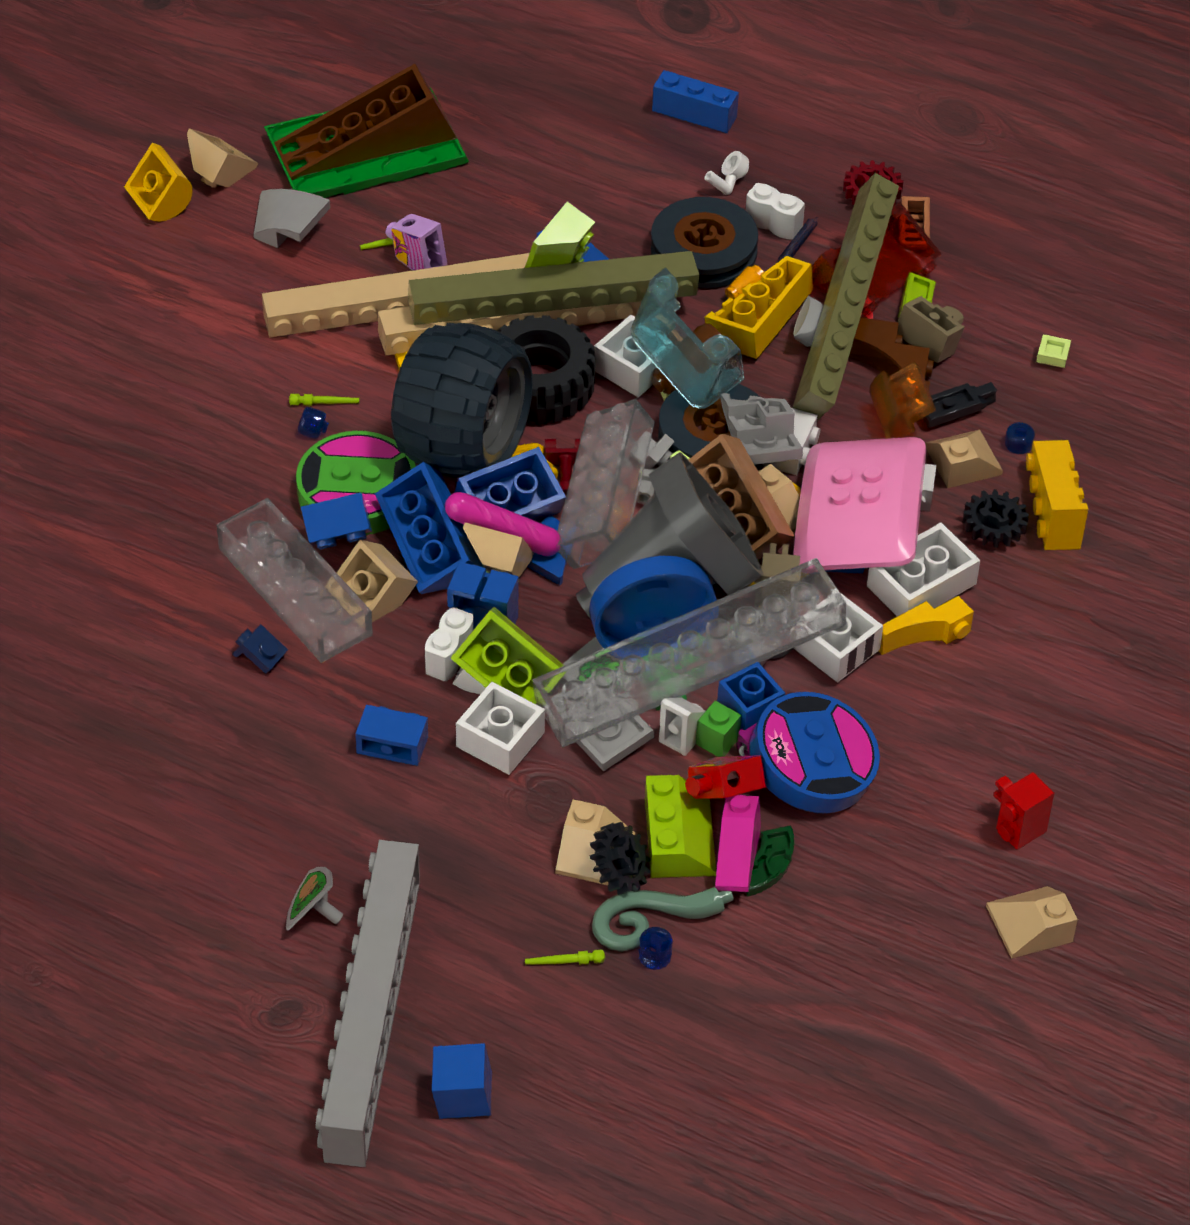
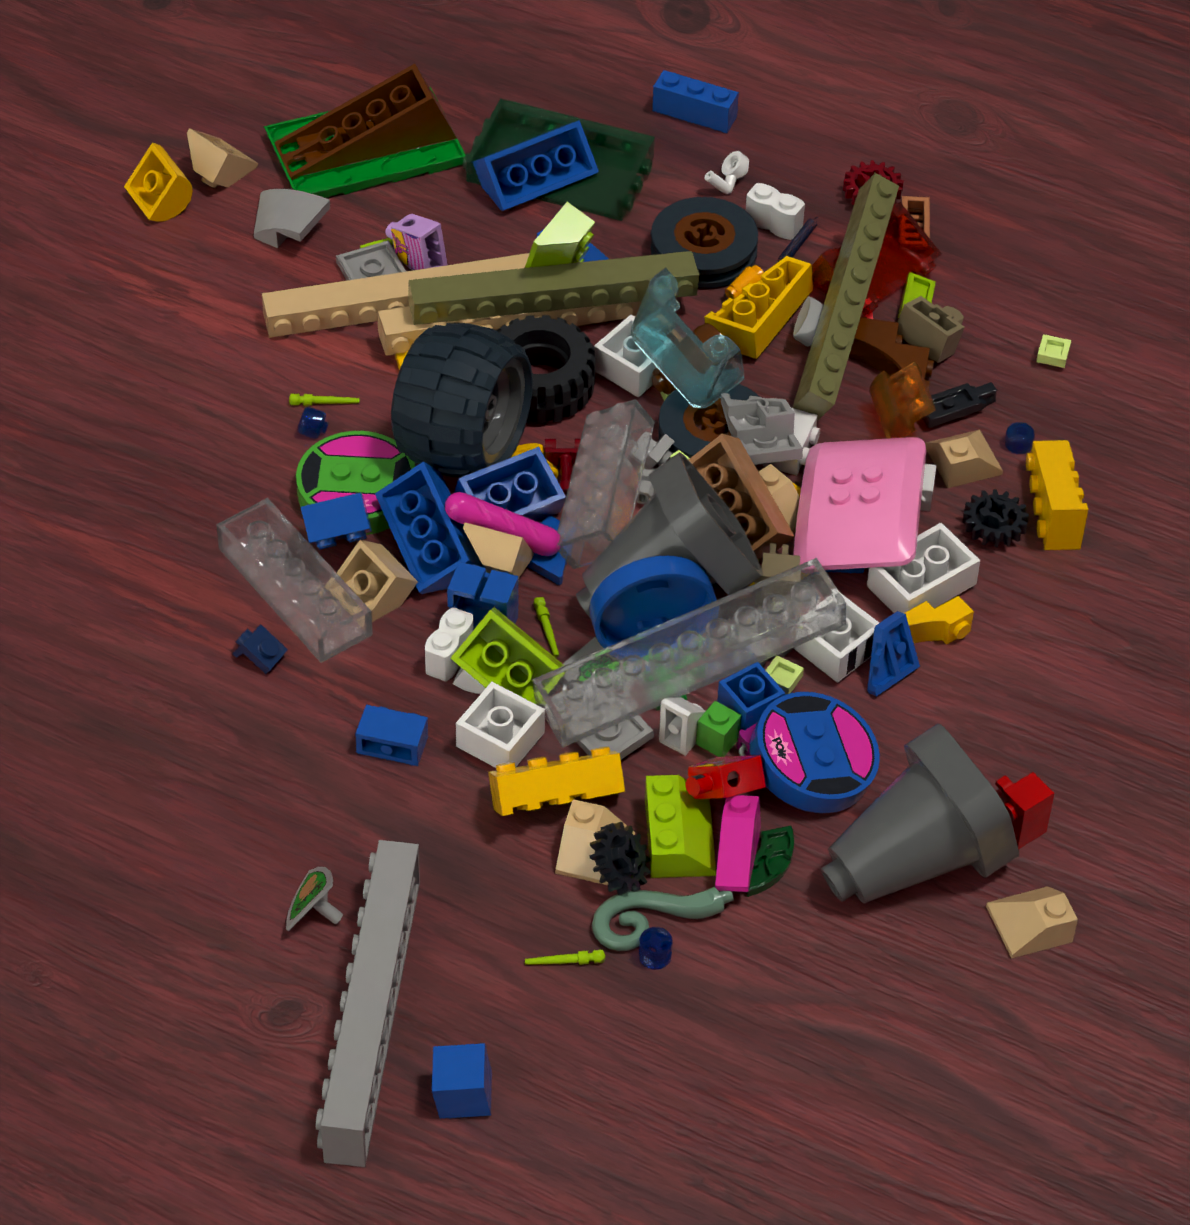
(370, 261): none -> light grey tile
(536, 166): none -> blue slope
(543, 616): none -> lime piece
(556, 780): none -> yellow wedge
(619, 154): none -> clear green panel
(785, 673): none -> yellowish green plate
(892, 653): none -> blue wing
(923, 825): none -> dark grey cone

